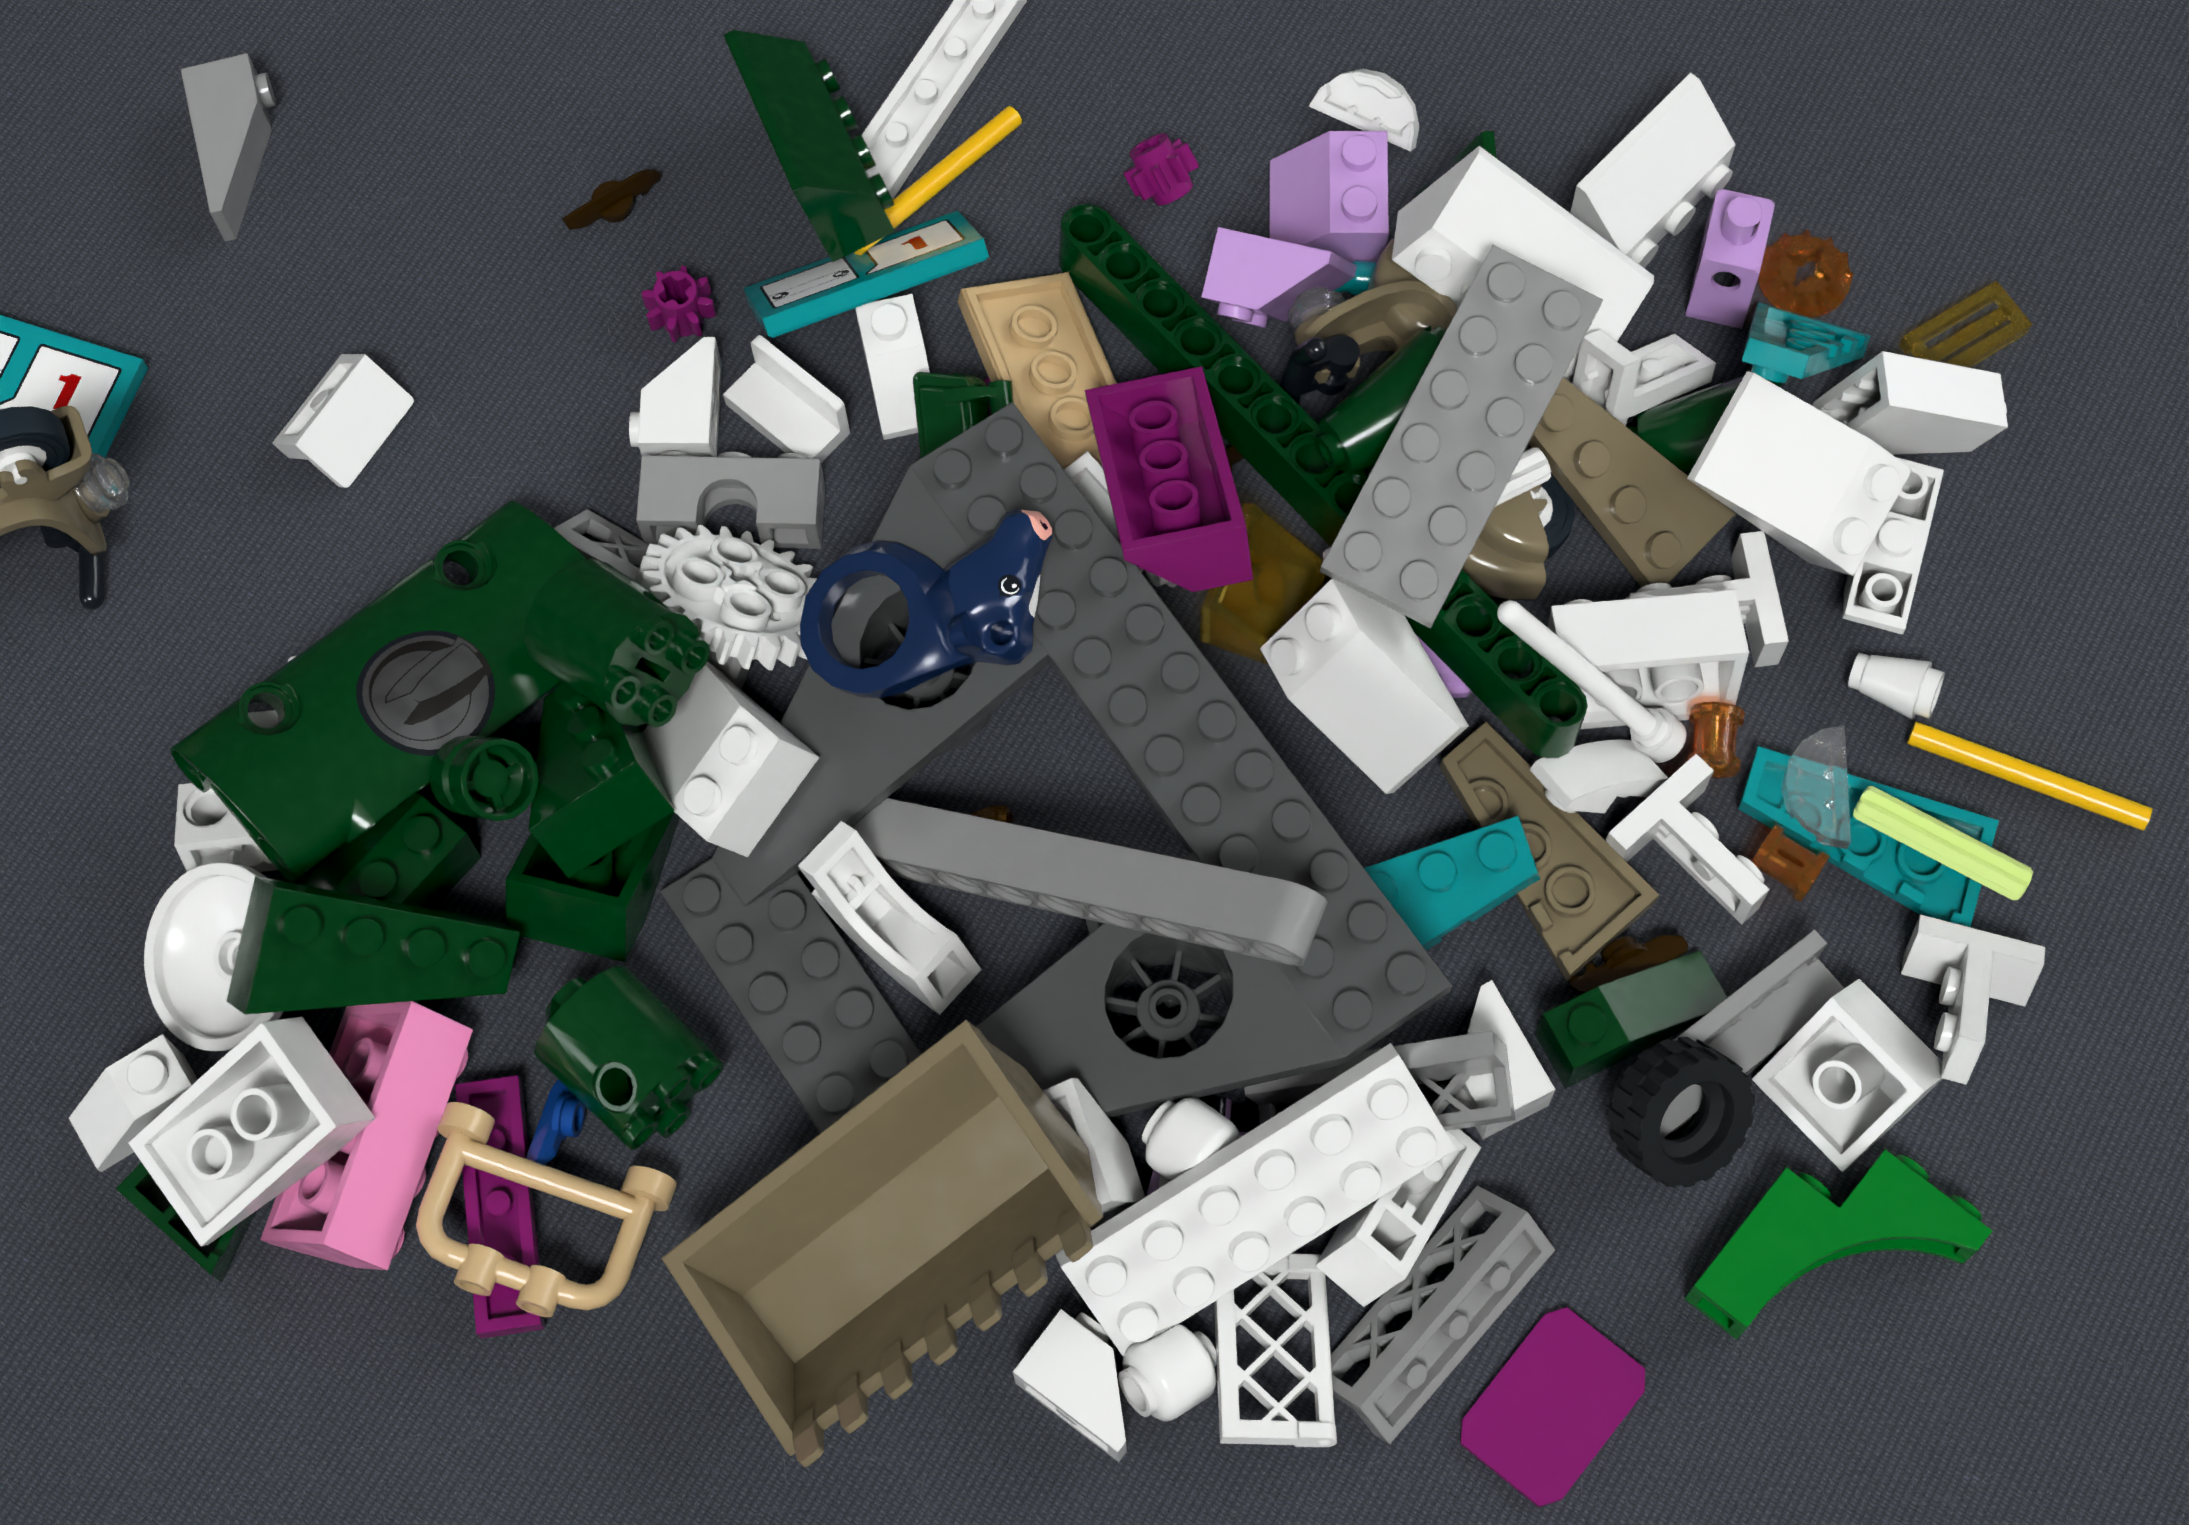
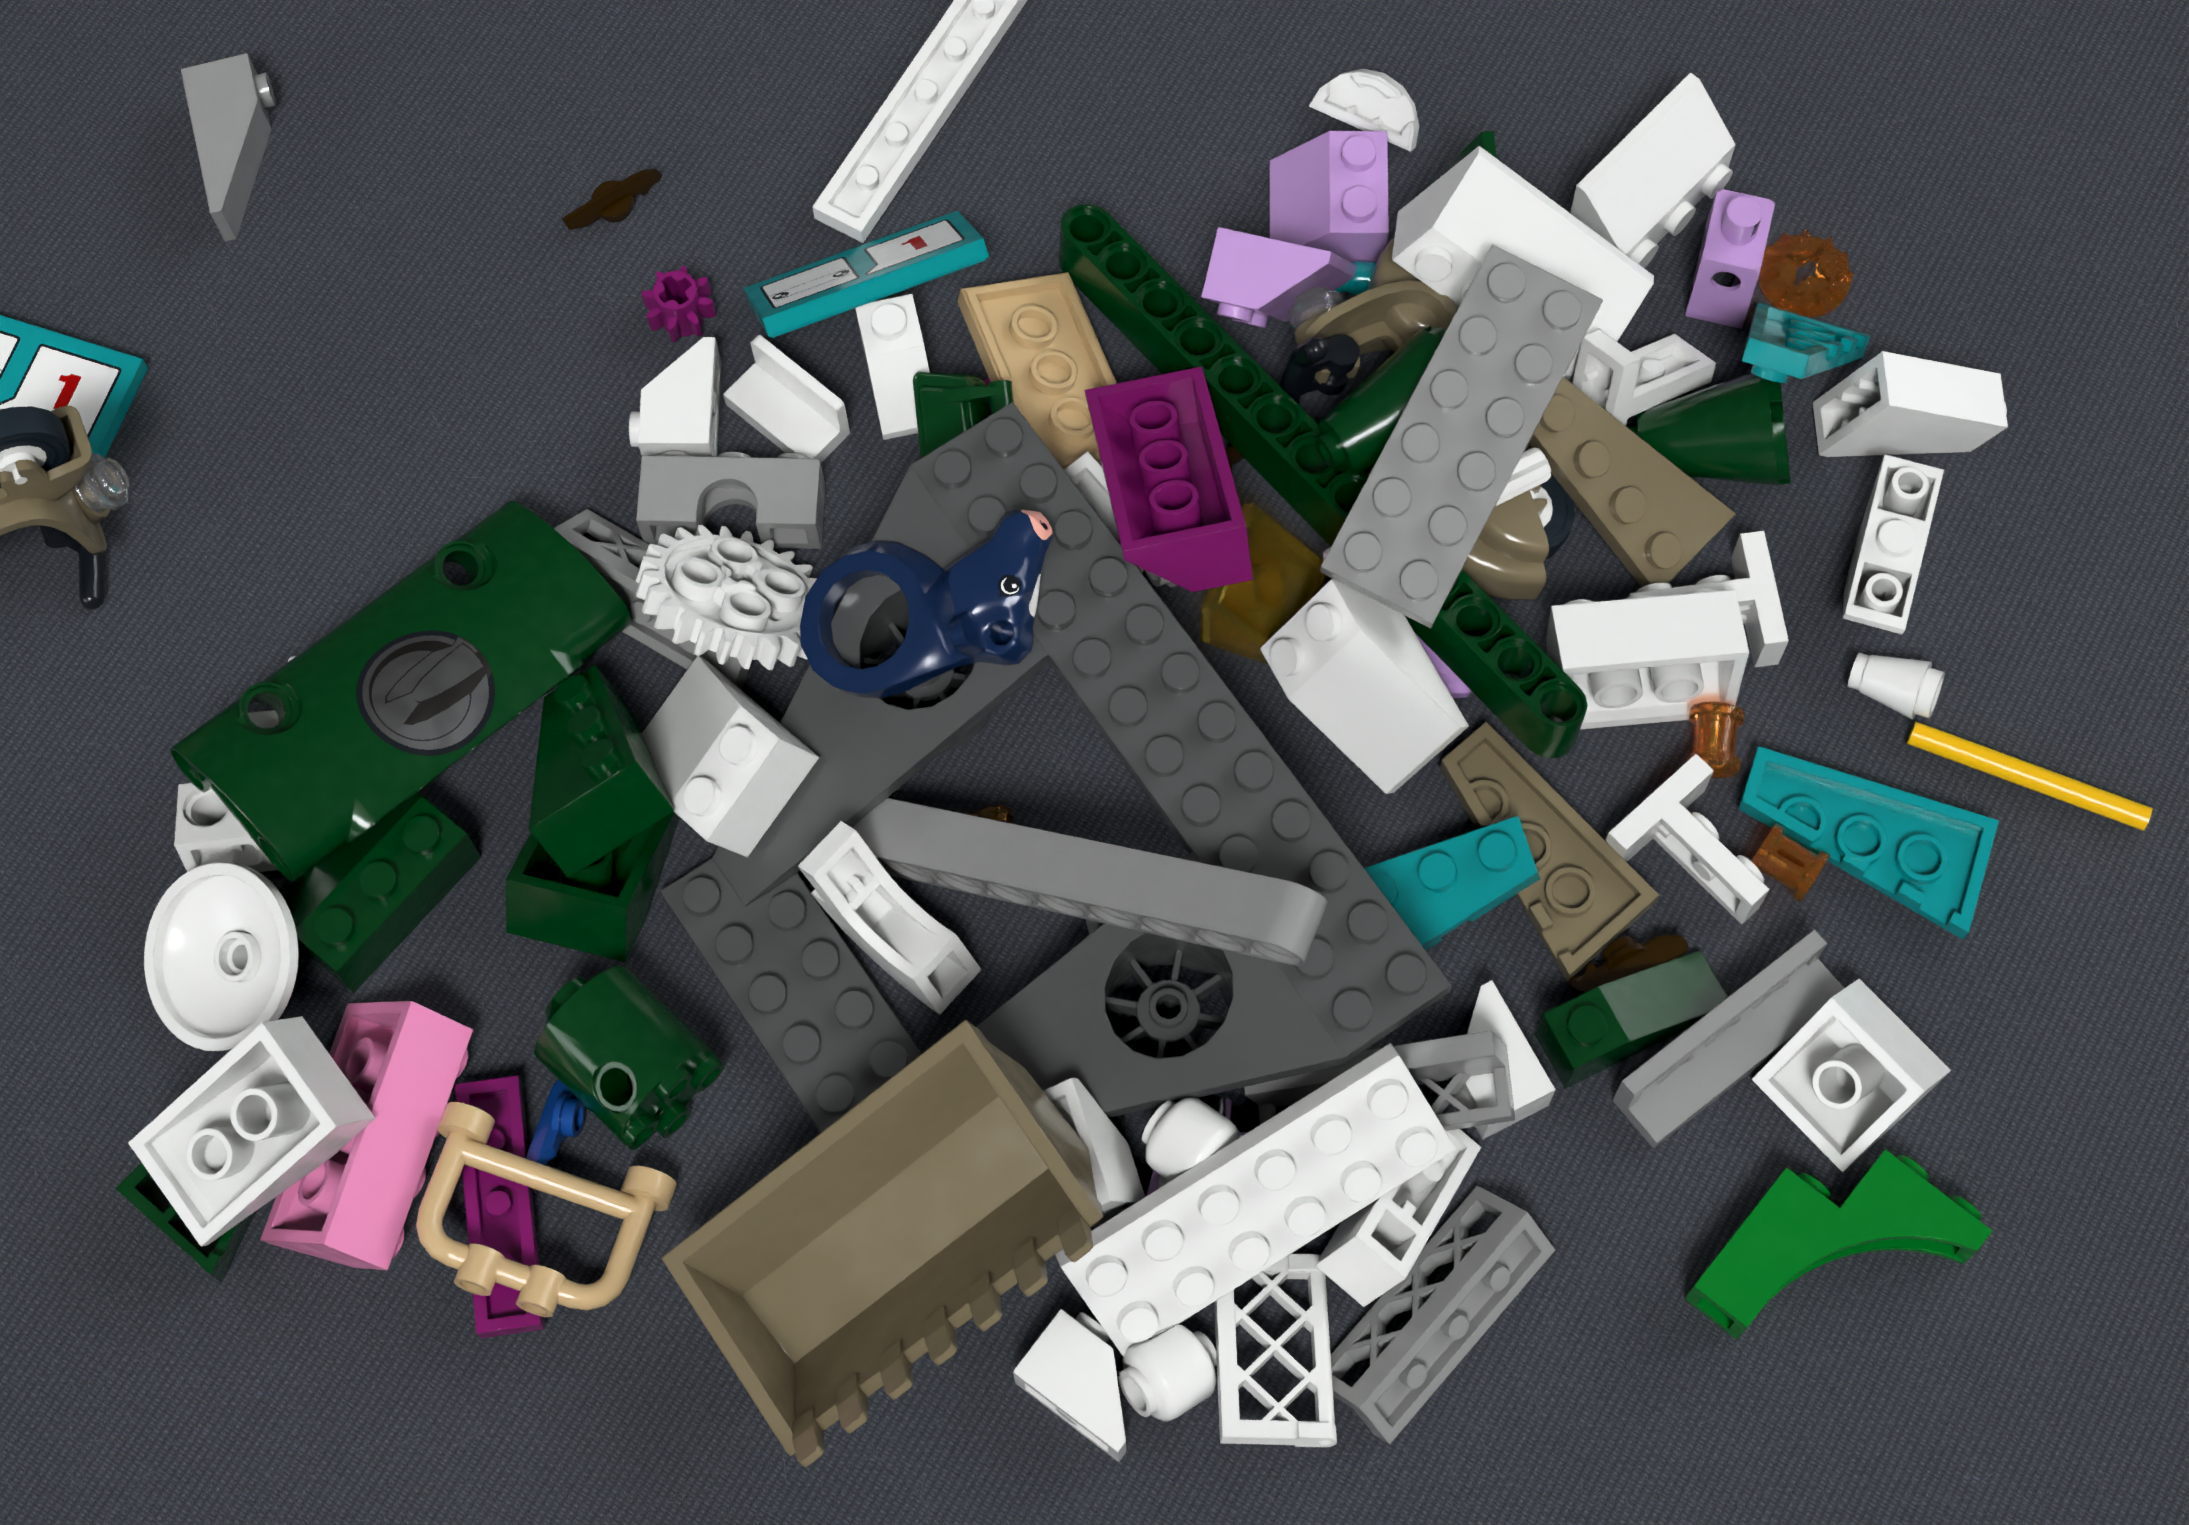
(130, 1098): white slope -> none
(345, 418): white panel -> none
(346, 949): dark green wedge -> none
(484, 777): dark green wheel -> none
(614, 643): dark green cylinder -> none
(814, 141): dark green slope -> none
(950, 167): yellow bar -> none
(1161, 169): magenta gear -> none
(1552, 1407): magenta piece -> none
(1596, 774): white slope -> none
(1651, 730): white piece -> none
(1712, 1134): black tyre -> none
(1799, 475): white slope -> none
(1818, 787): clear tile -> none
(1943, 843): yellowish green axle -> none
(1970, 970): white bracket -> none
(2020, 326): clear yellow tile -> none

